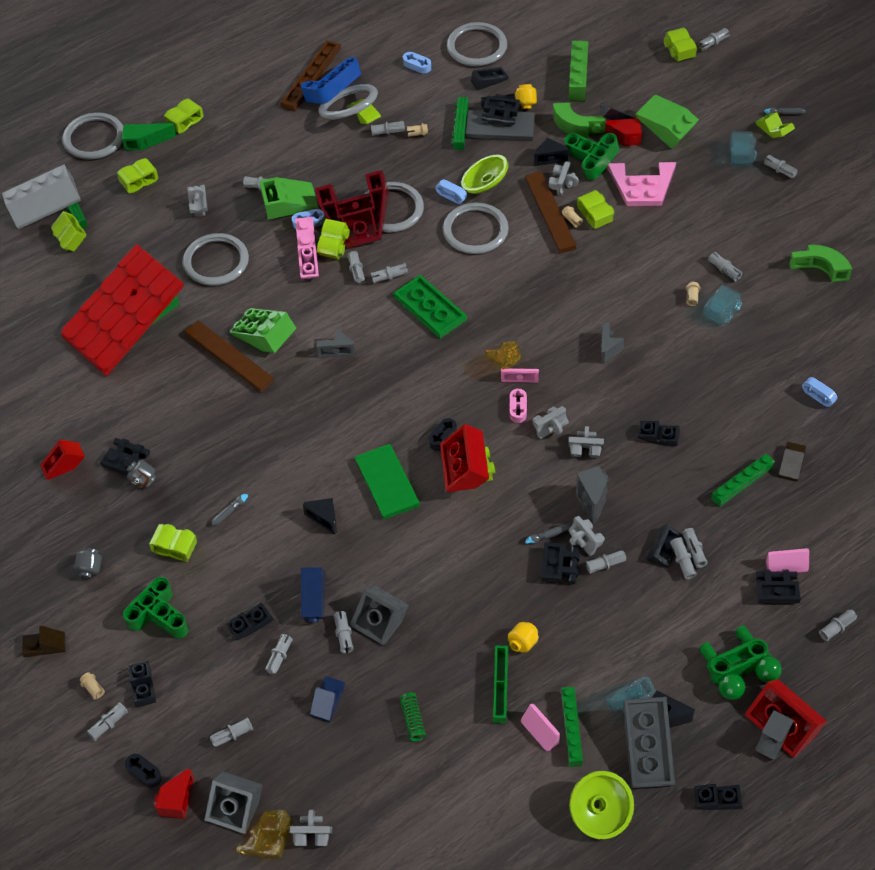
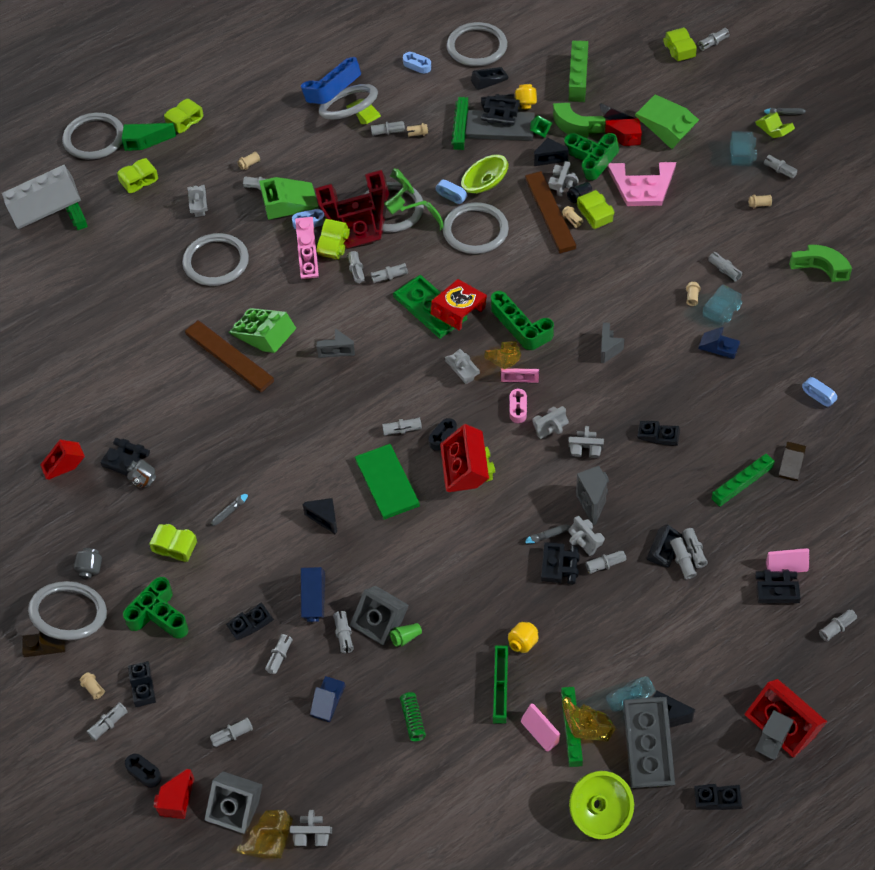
(67, 634): none -> light grey wedge
(68, 231): lime brick -> none
(122, 309): red piece -> none
(249, 160): none -> tan pin
(311, 73): reddish brown tile -> none
(396, 202): none -> bright green plant
(402, 426): none -> light grey pin
(404, 634): none -> bright green cone
(457, 302): none -> red panel
(463, 366): none -> light grey hips
(528, 334): none -> green beam
(540, 126): none -> green slope
(577, 191): none -> black cone
(587, 722): none -> clear yellow slope
(716, 343): none -> dark blue slope
(740, 662): green piece -> none
(756, 201): none -> tan pin

